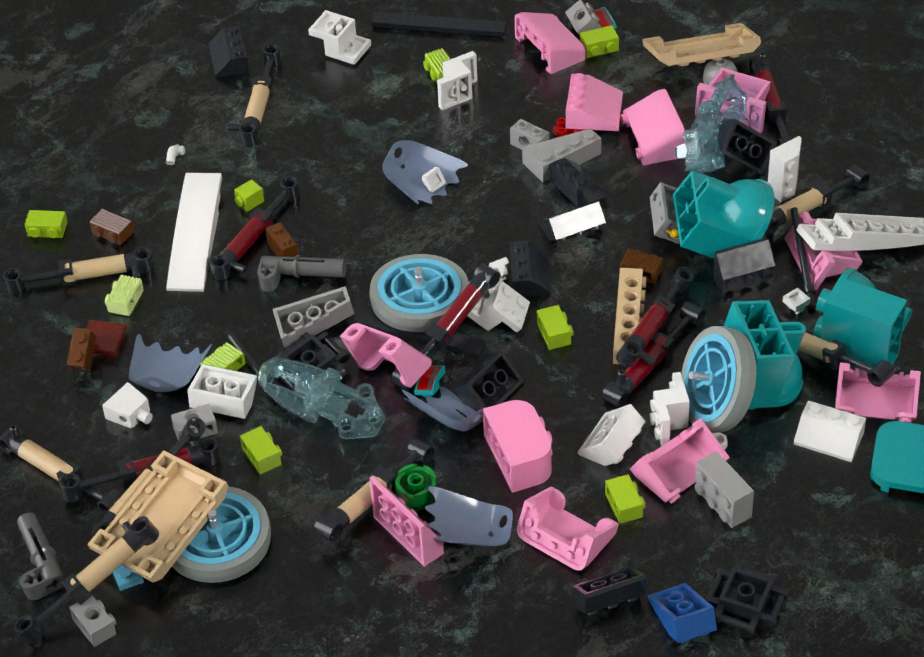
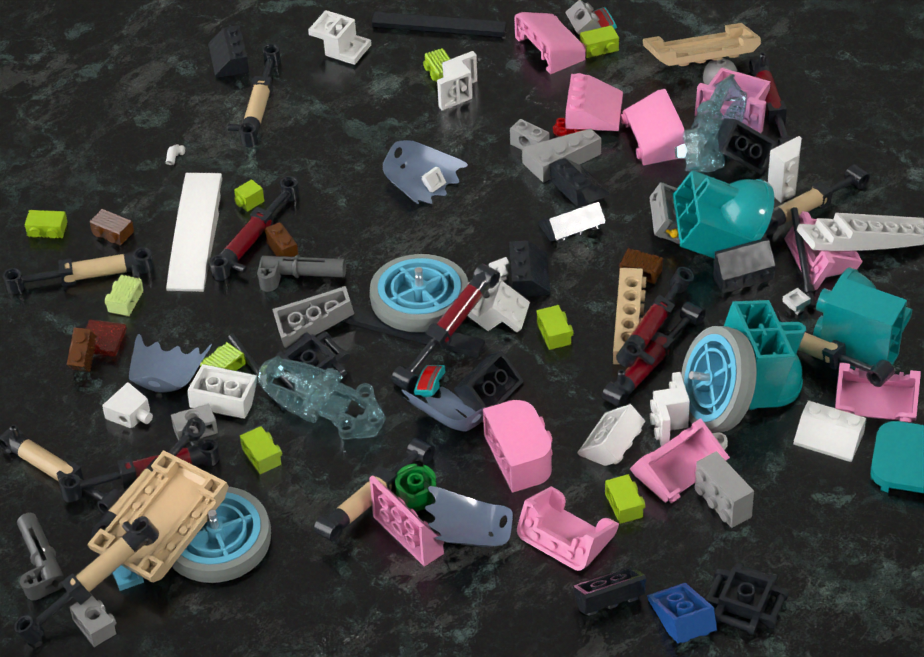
(372, 346): bright pink windscreen -> none

